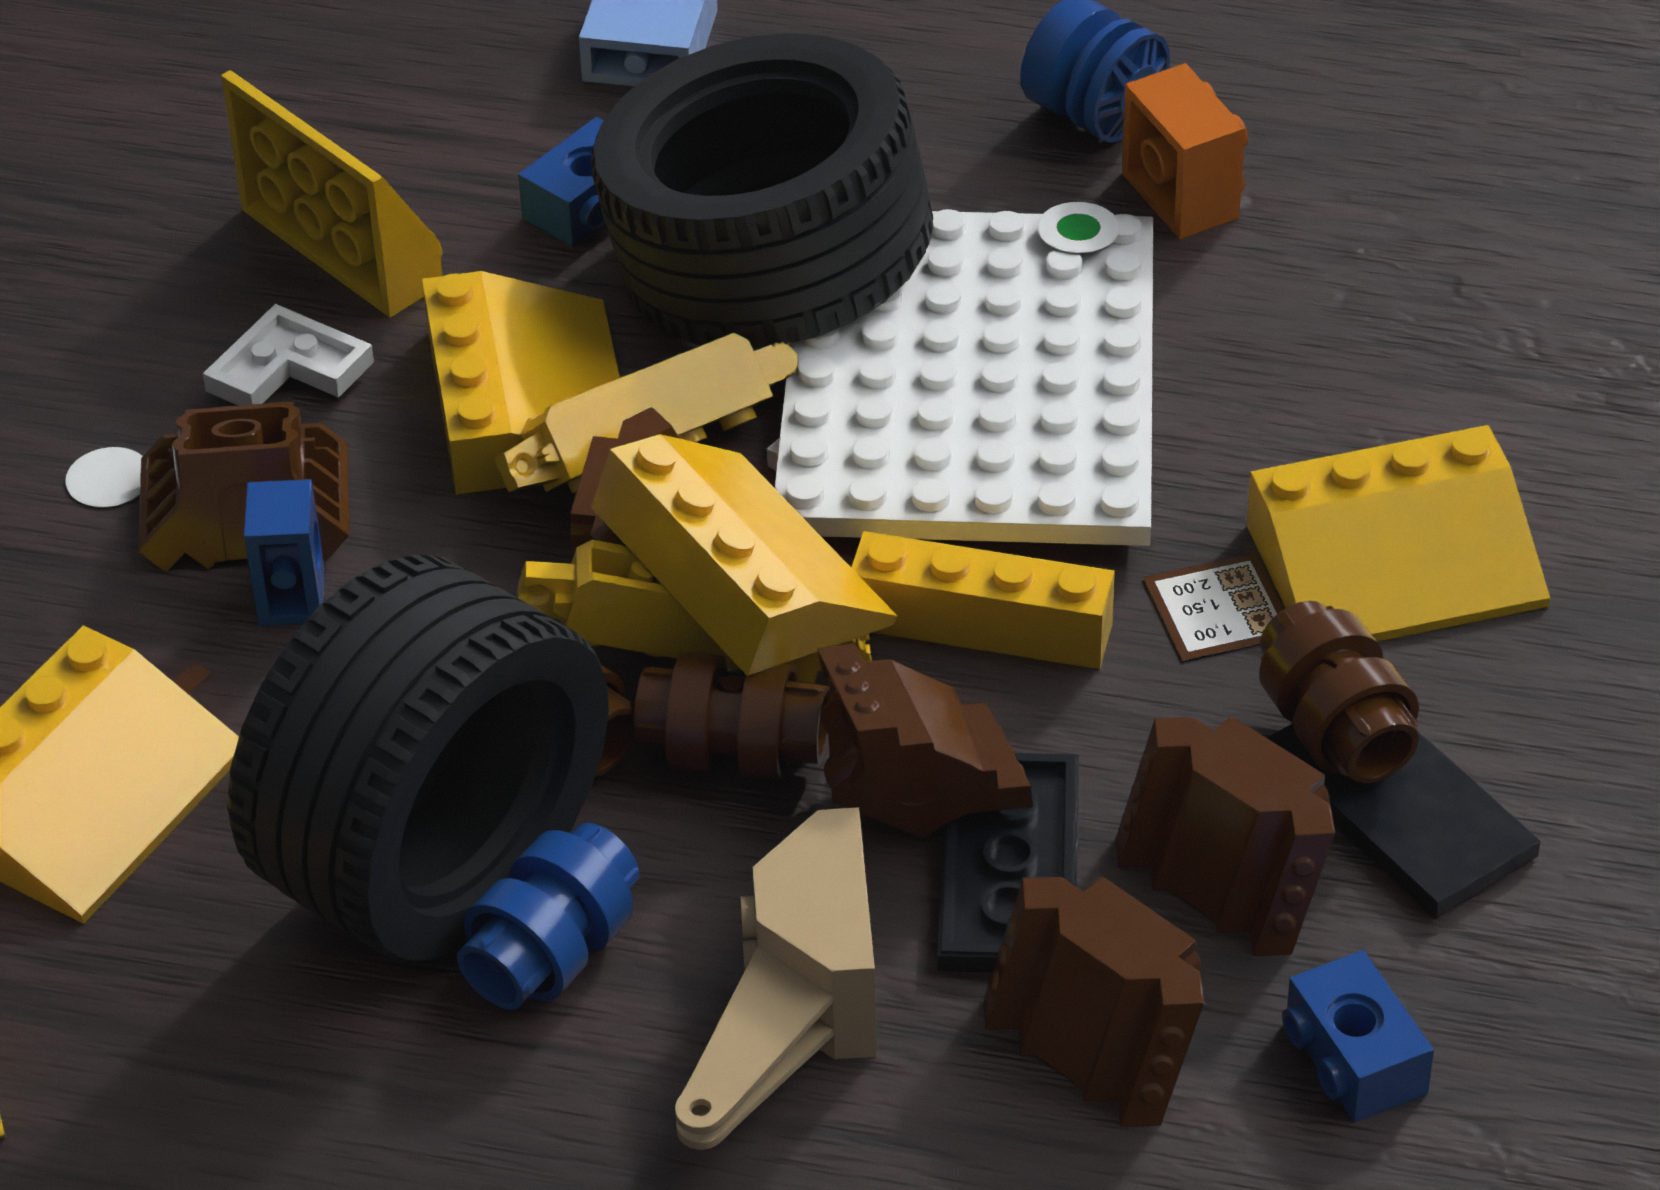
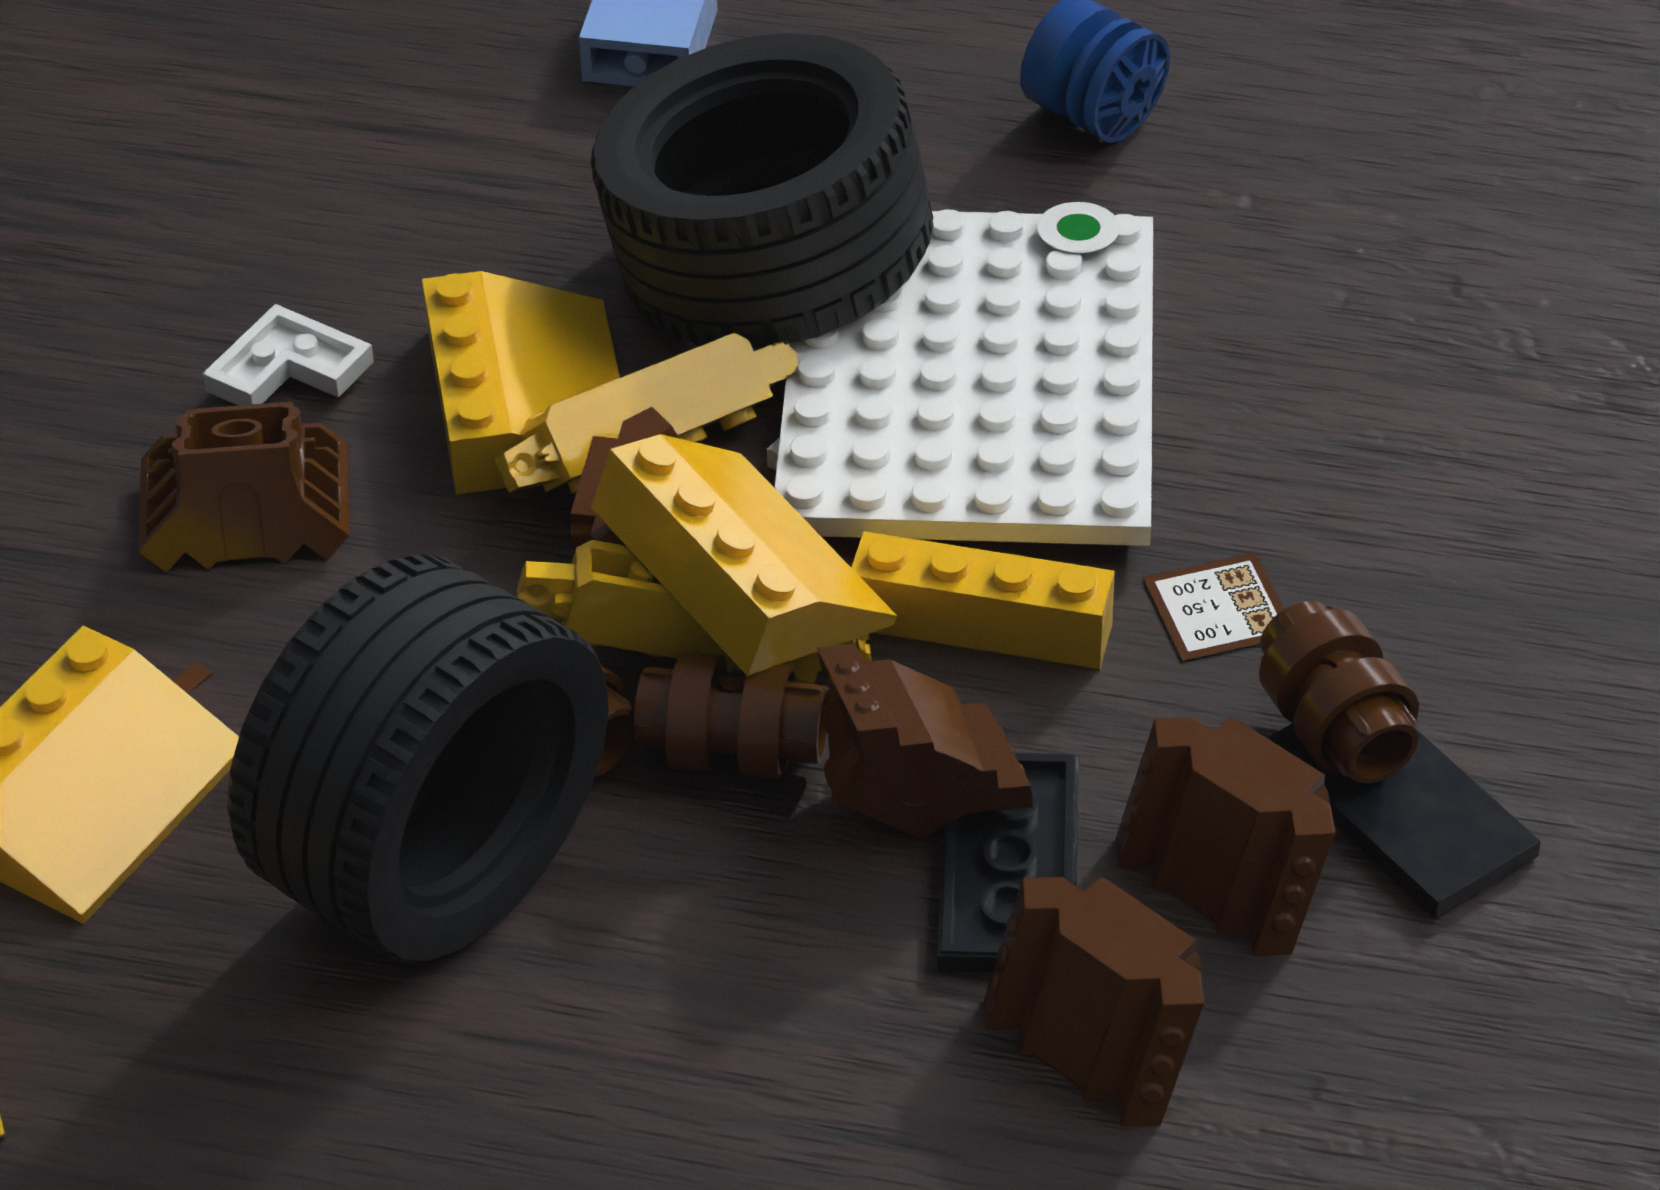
(105, 477): white sticker -> none
(284, 551): blue brick -> none
(327, 202): yellow slope -> none
(539, 924): blue piece -> none
(560, 189): blue brick -> none
(802, 979): tan slope -> none
(1183, 150): orange brick -> none
(1357, 1036): blue brick -> none
(1400, 534): yellow slope -> none

